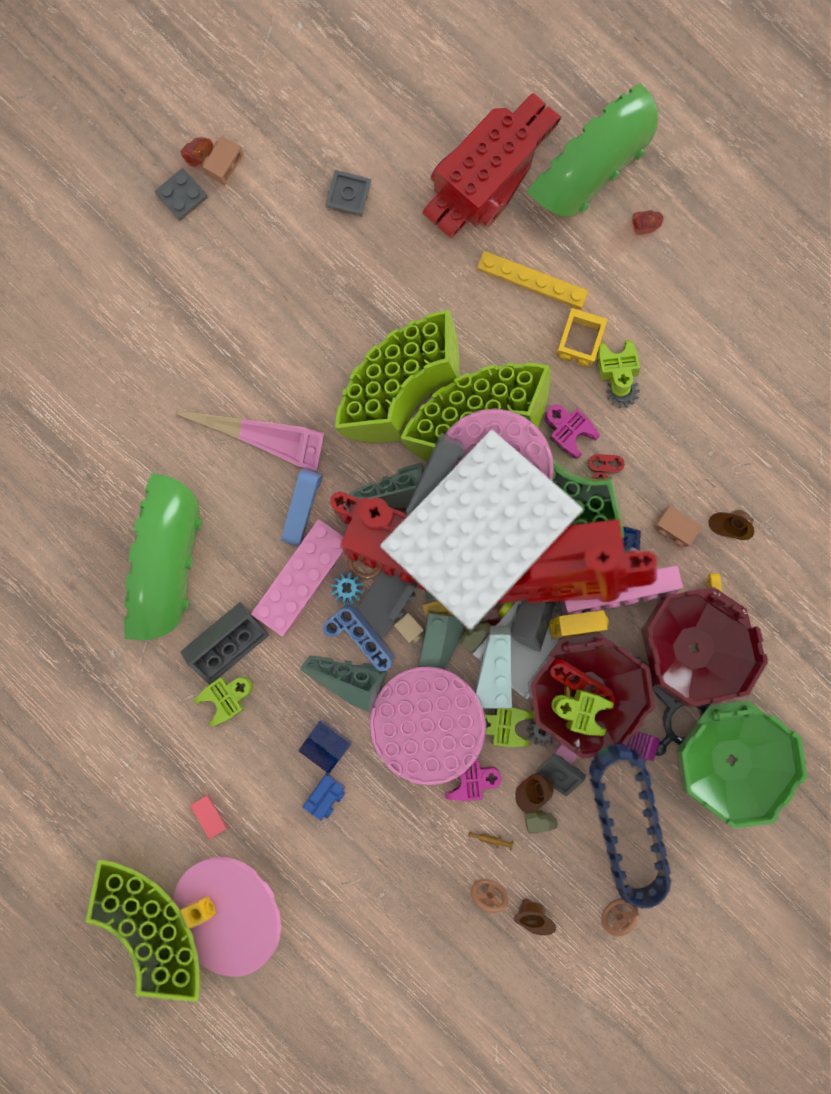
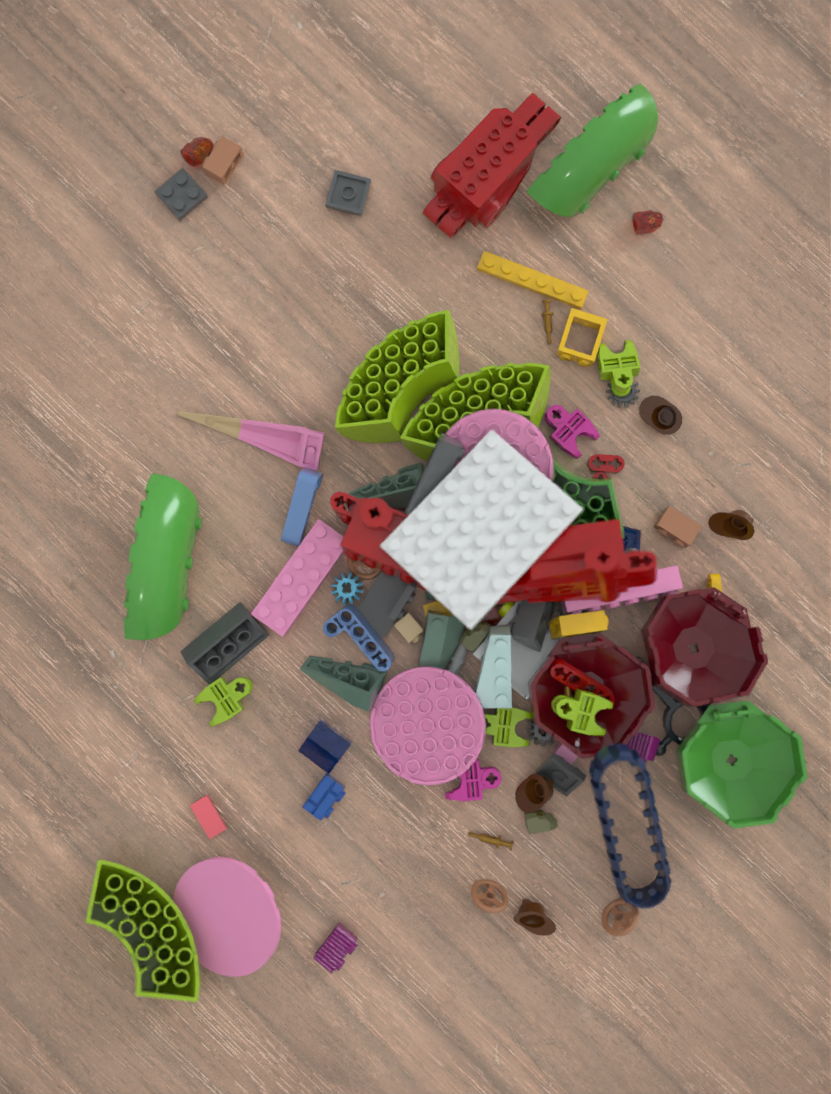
(198, 912): yellow brick -> none
(335, 948): none -> magenta brick
(457, 659): none -> light grey pin
(547, 319): none -> pearl gold piece
(660, 415): none -> reddish brown piece

